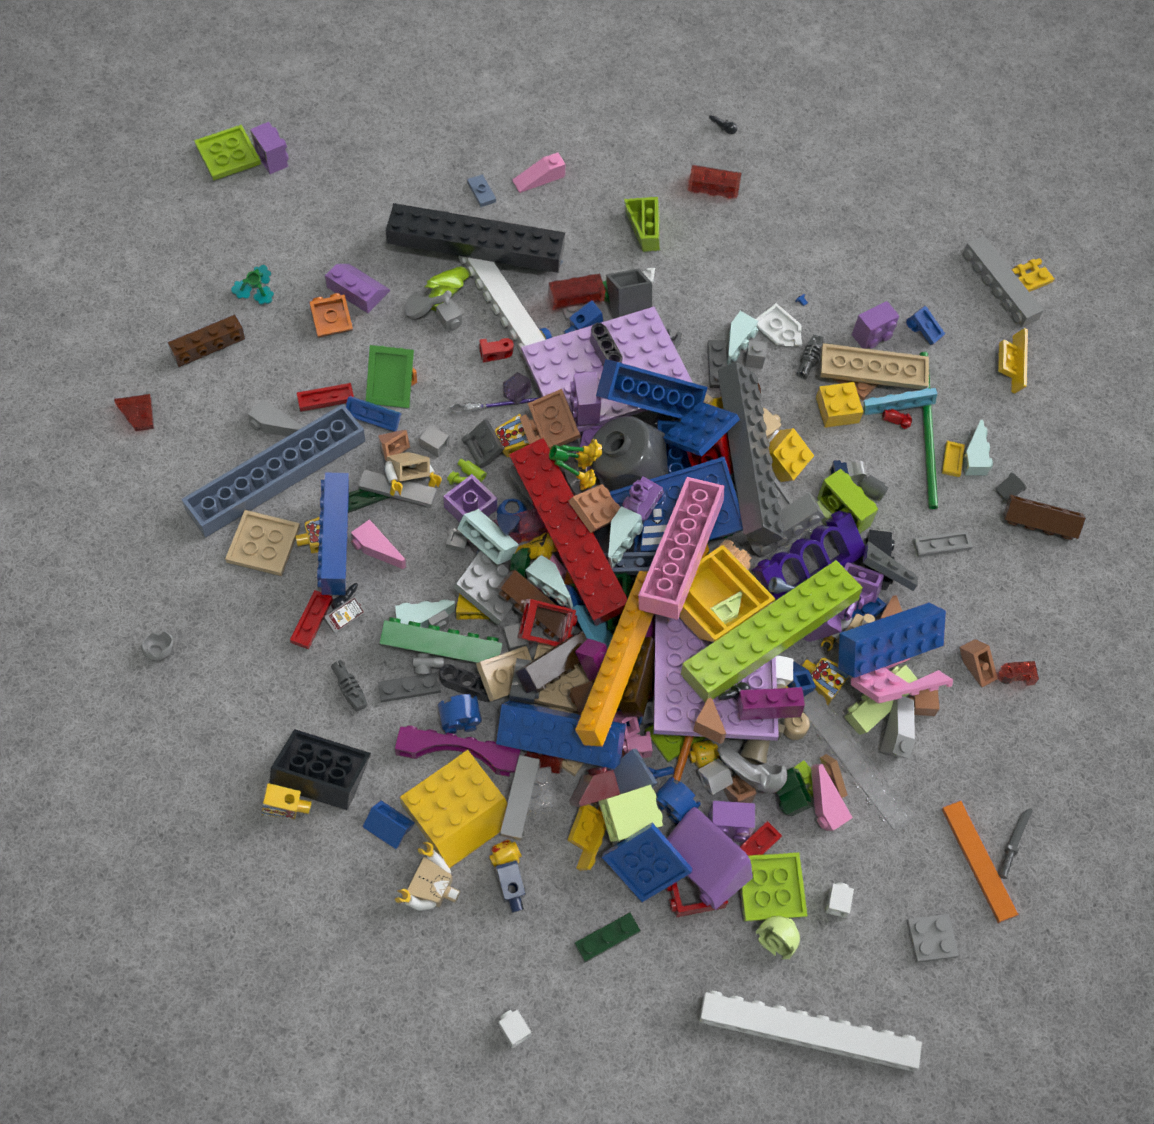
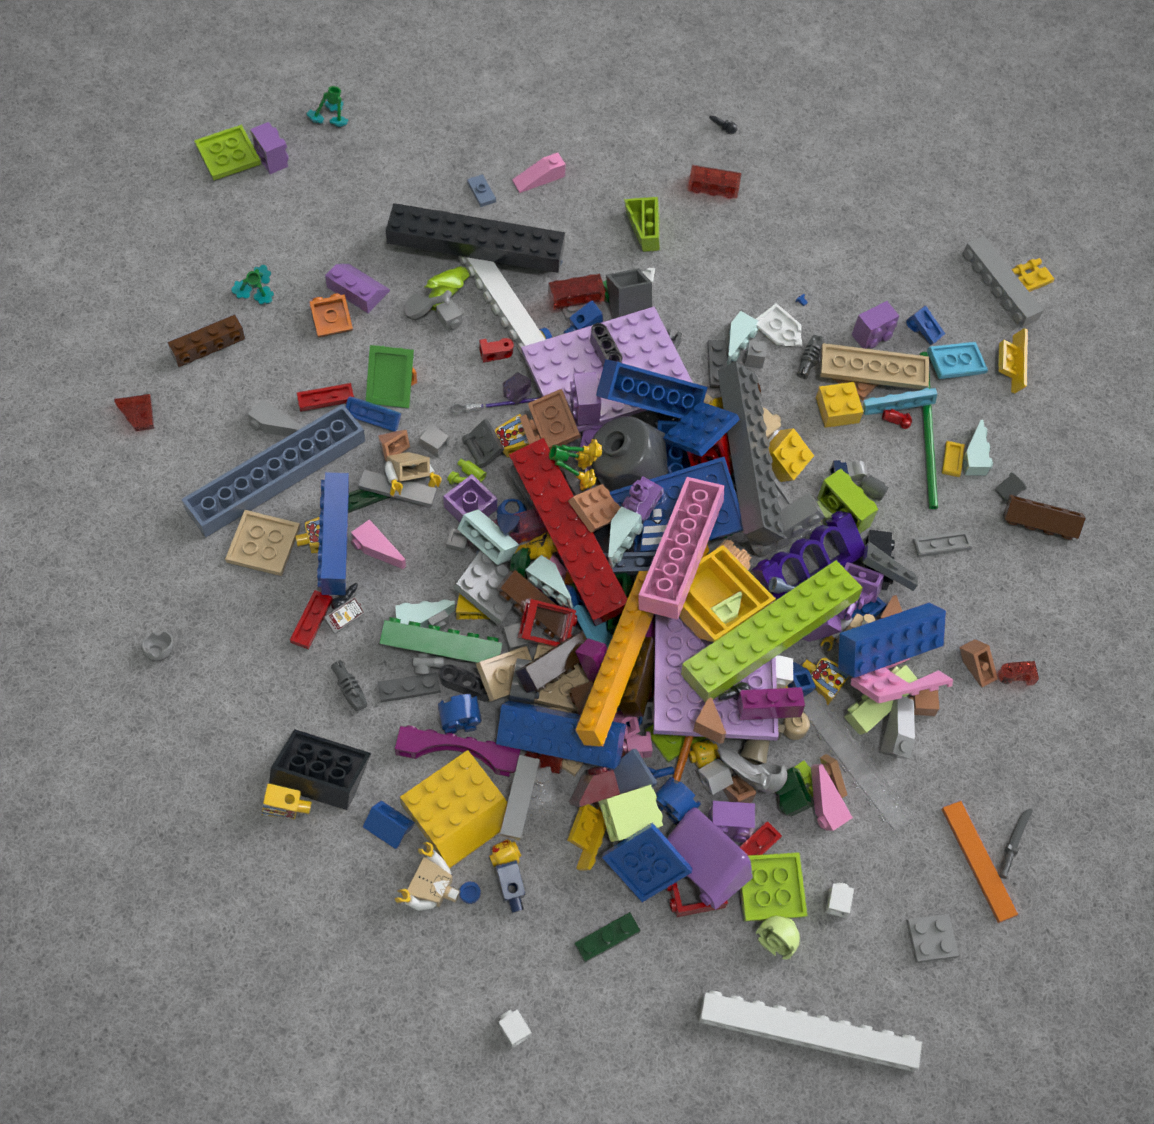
(334, 104): none -> plant
(470, 892): none -> blue tile
(957, 360): none -> medium azure tile

